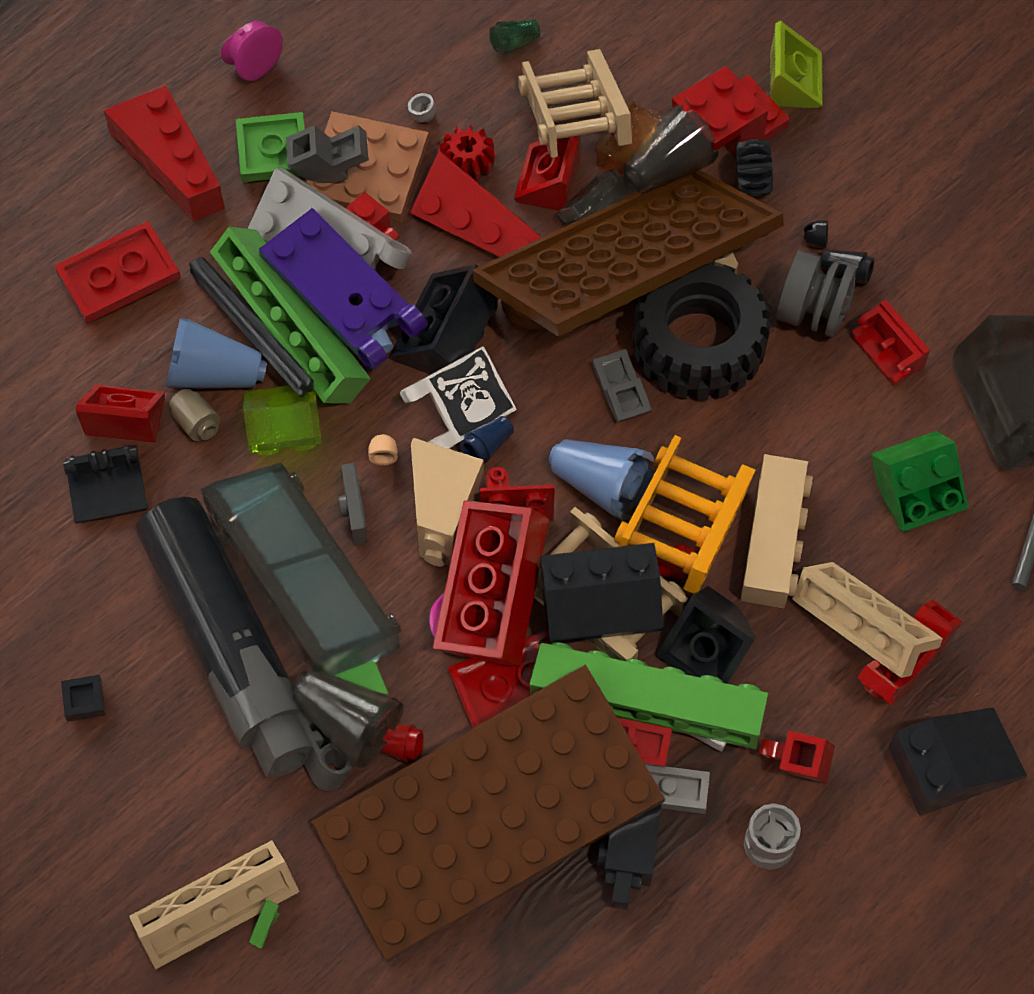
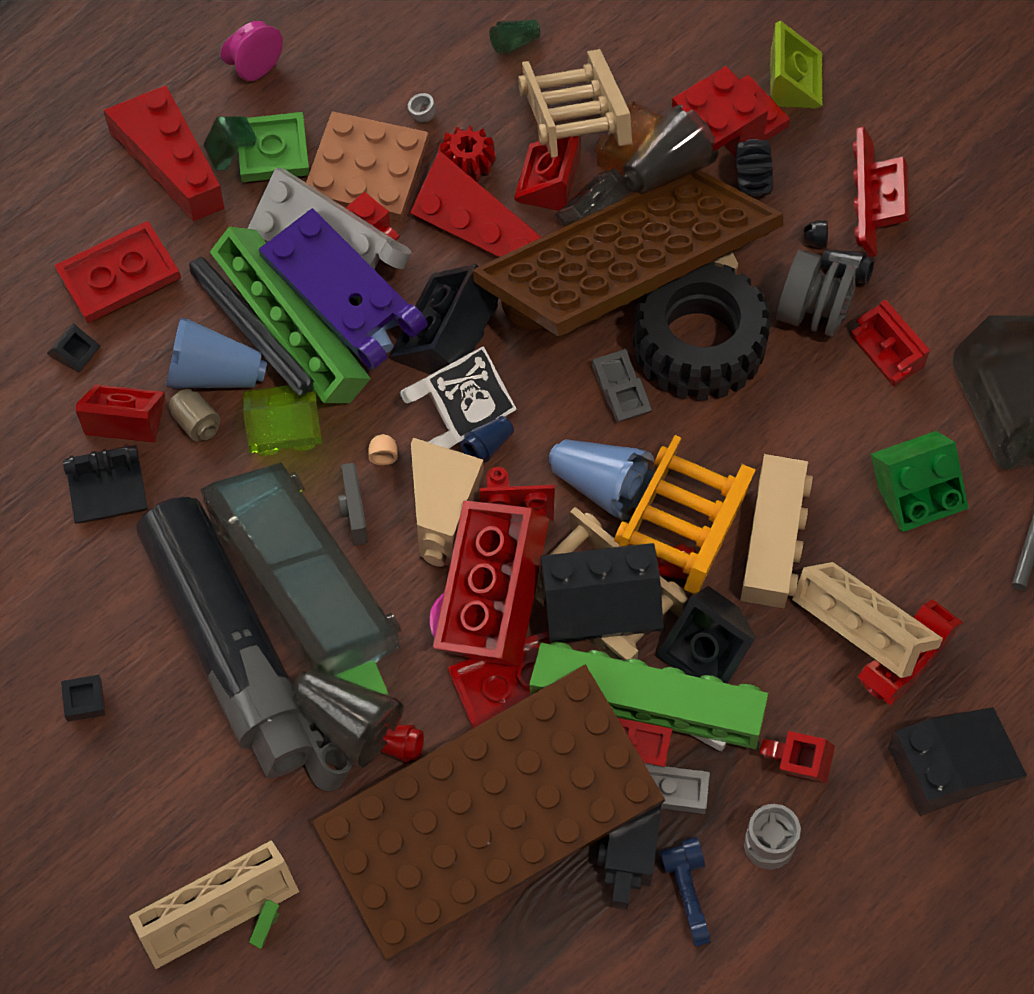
(73, 348): none -> black slope
(226, 137): none -> clear green bracket
(326, 158): dark grey brick -> none
(682, 861): none -> dark blue brick
(881, 192): none -> red bracket

